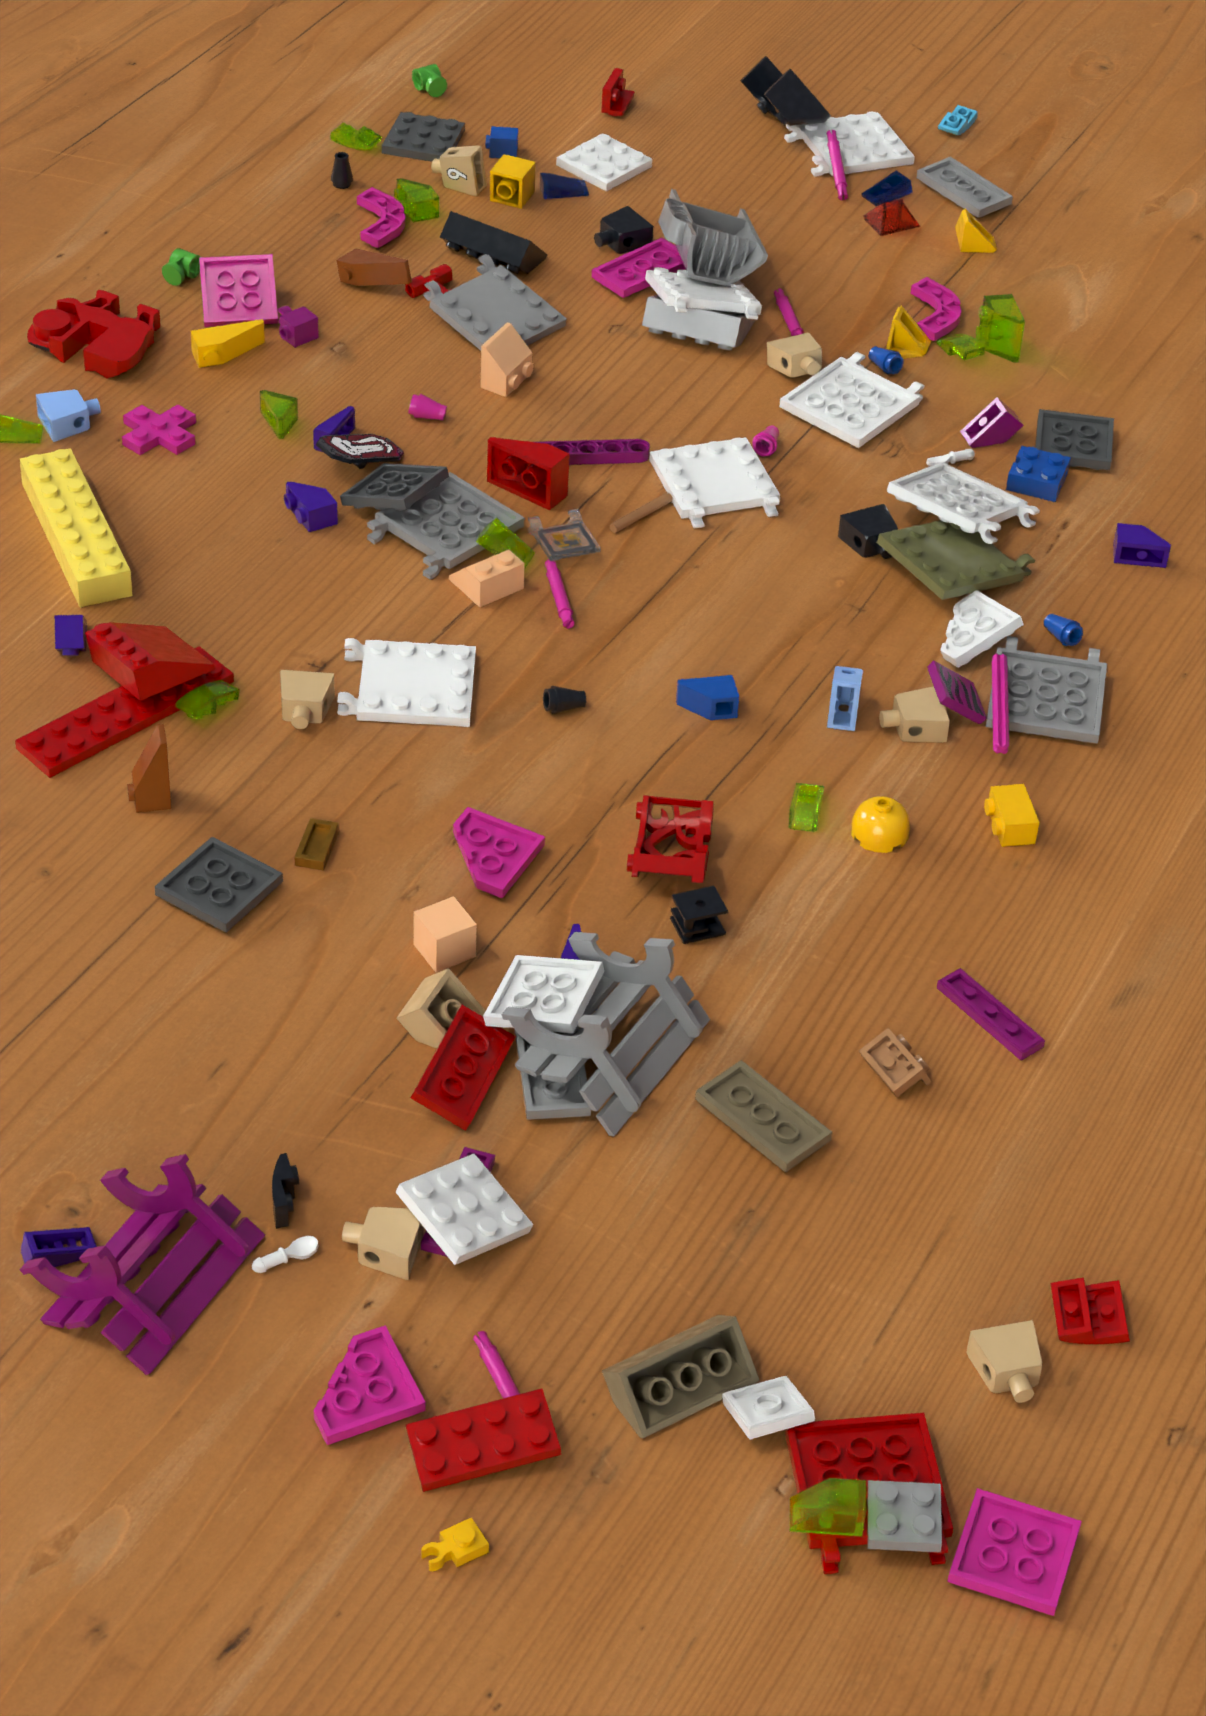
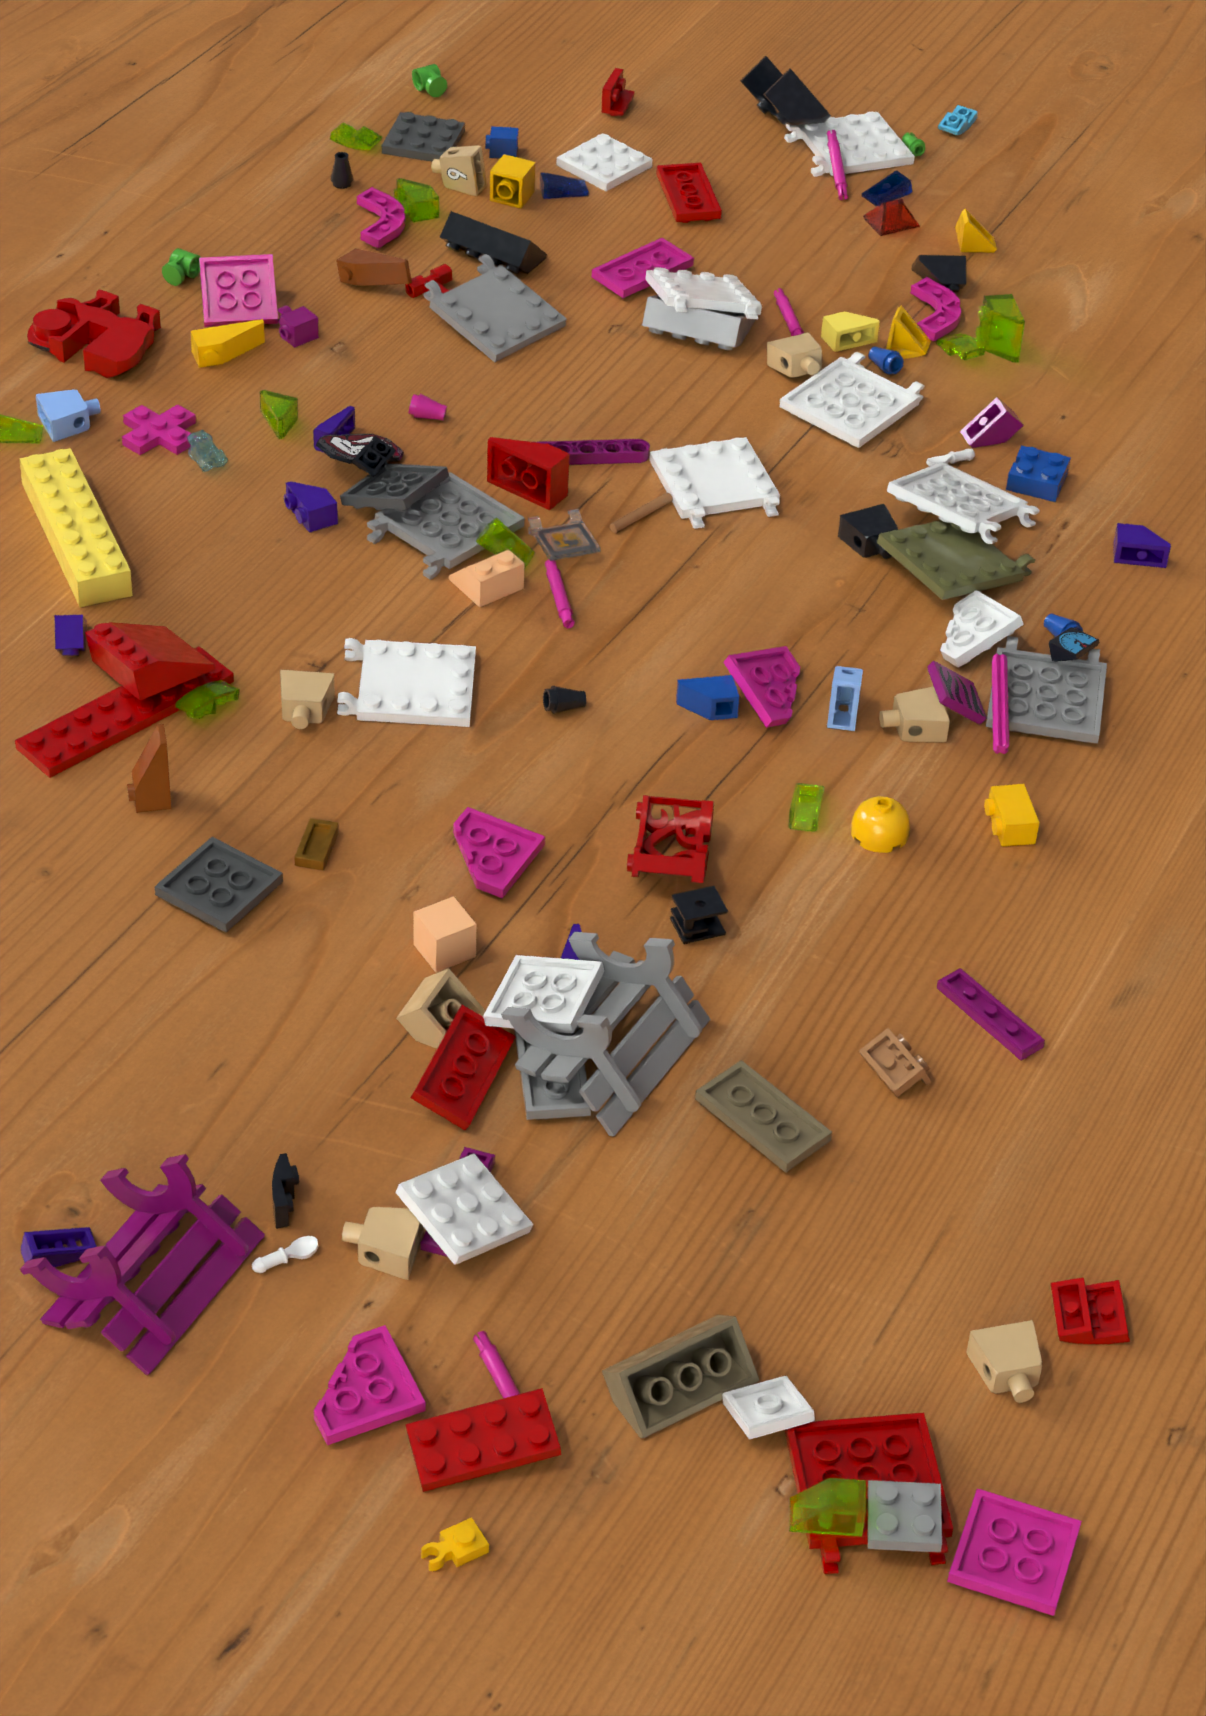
(205, 452): none -> clear light blue plate
(374, 456): none -> black slope
(505, 361): light nougat slope -> none
(624, 231): black torso -> none
(688, 192): none -> red plate
(712, 243): light grey panel -> none
(766, 441): dark pink cone -> none
(767, 682): none -> dark pink plate
(849, 330): none -> light yellow slope
(914, 144): none -> bright green pin
(943, 269): none -> black slope
(964, 187): light grey plate -> none
(1071, 645): none -> slope
(1077, 436): dark grey plate -> none

